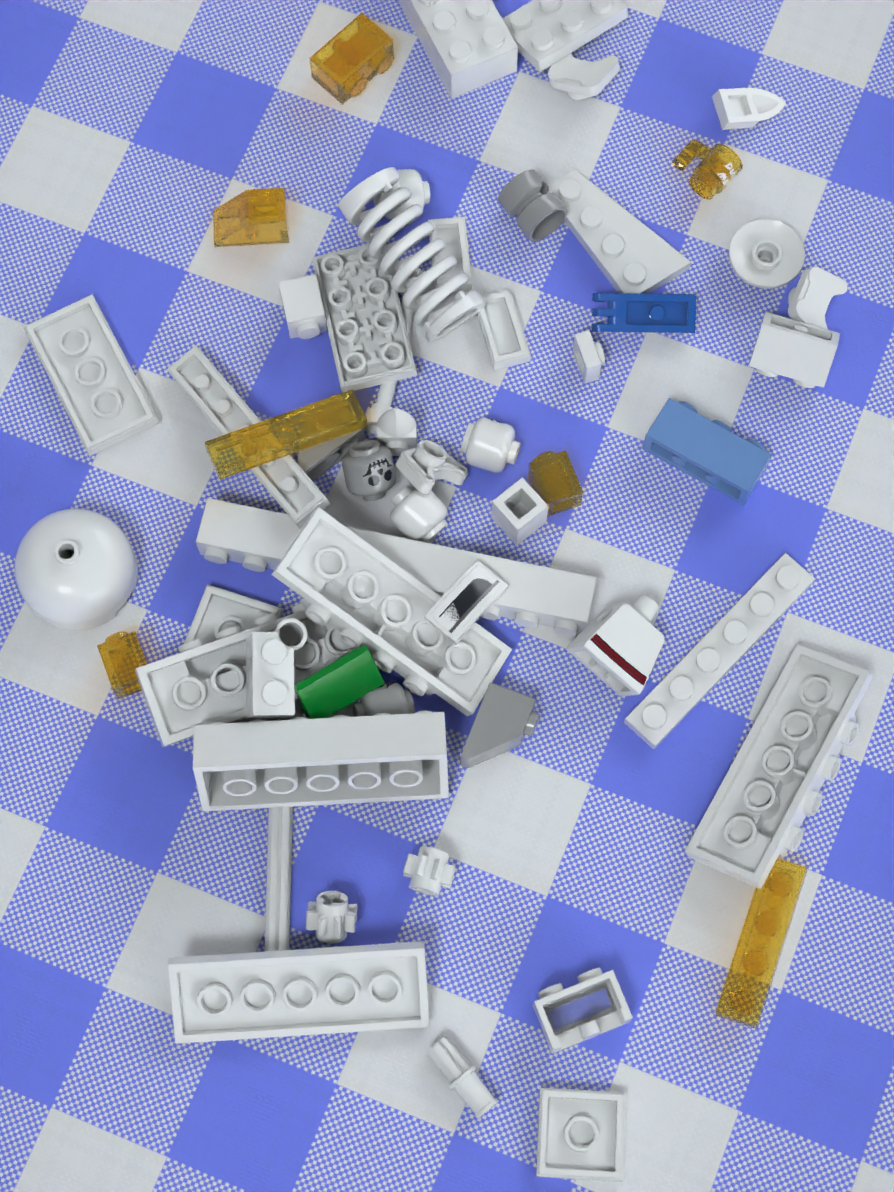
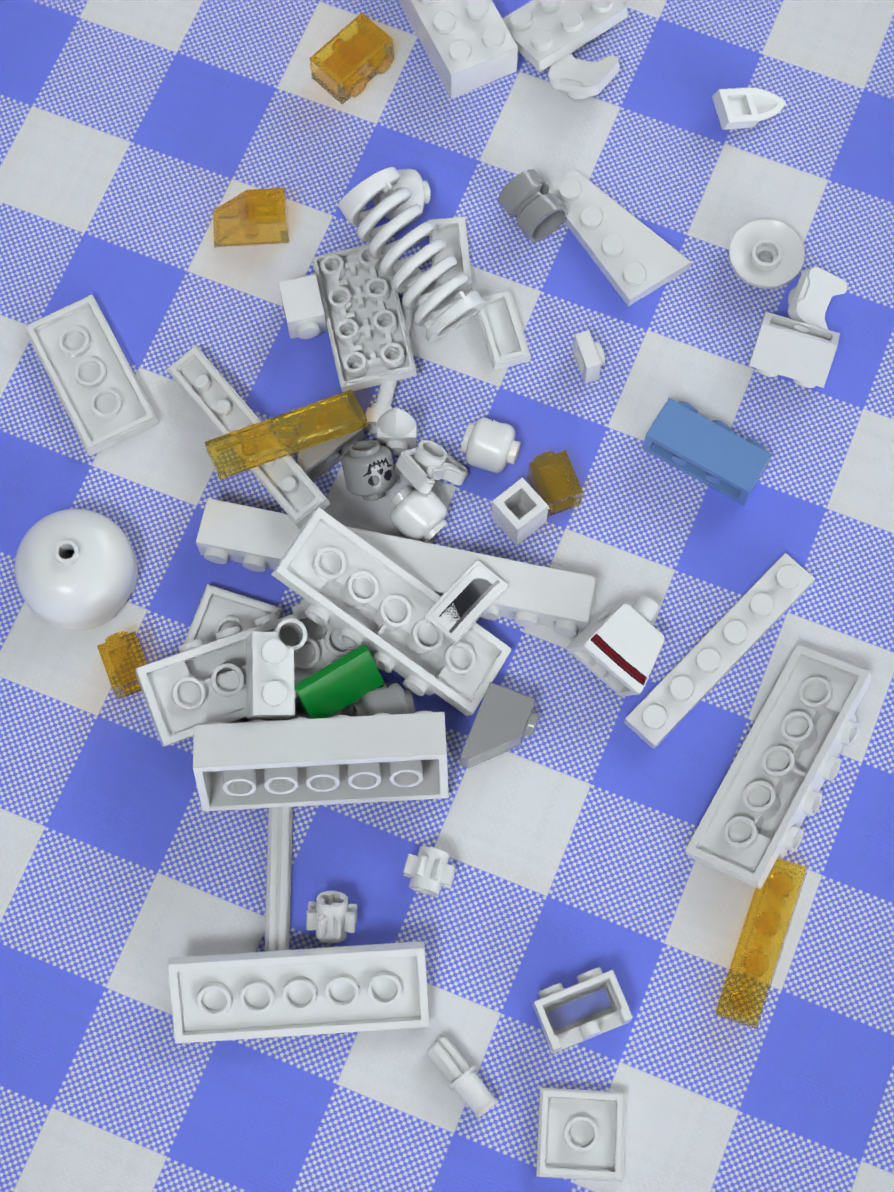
(646, 313): blue hinge -> none
(715, 170): clear yellow piece -> none

